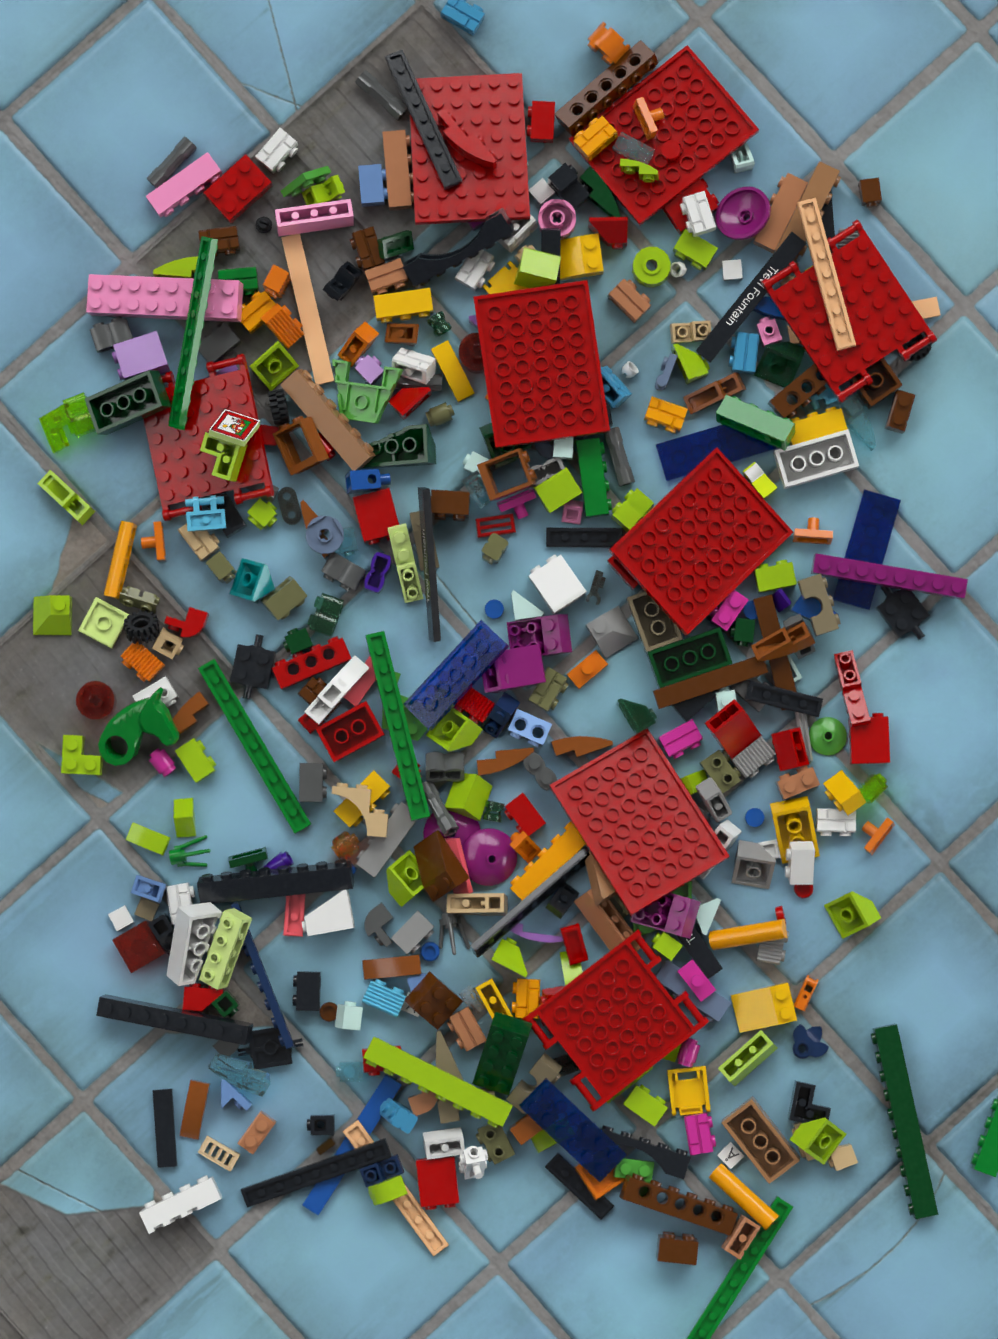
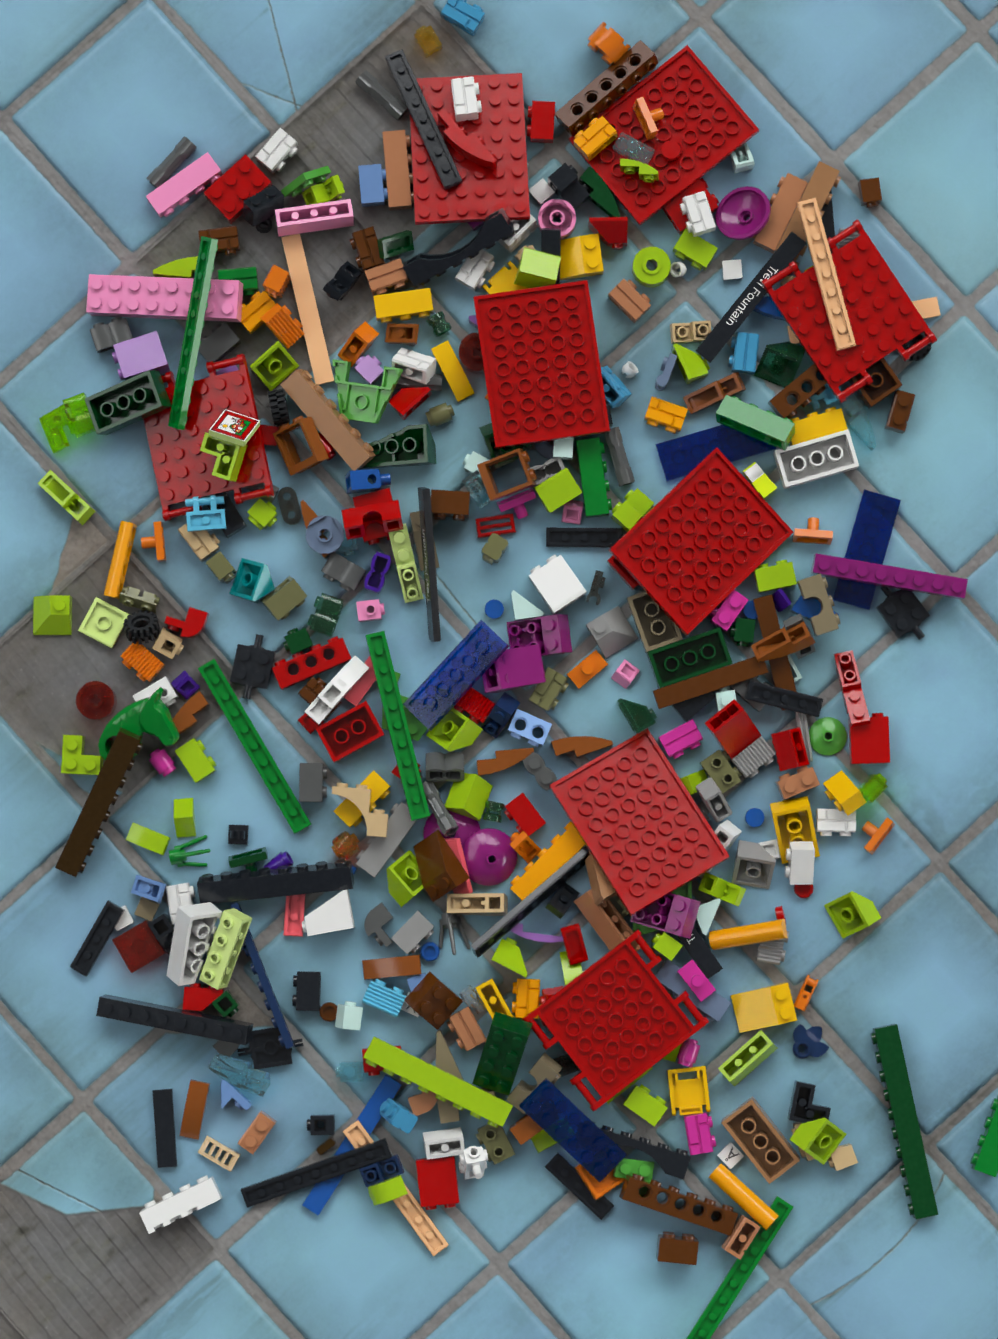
(97, 938): none -> black tile
(98, 802): none -> dark brown brick
(185, 685): none -> dark purple slope
(238, 834): none -> black tile
(262, 205): none -> black brick
(358, 518): none -> red arch
(370, 610): none -> bright pink brick
(427, 40): none -> clear yellow brick
(464, 99): none -> white brick
(625, 674): none -> bright pink slope
(721, 889): none -> lime brick
(768, 338): bright pink brick -> none

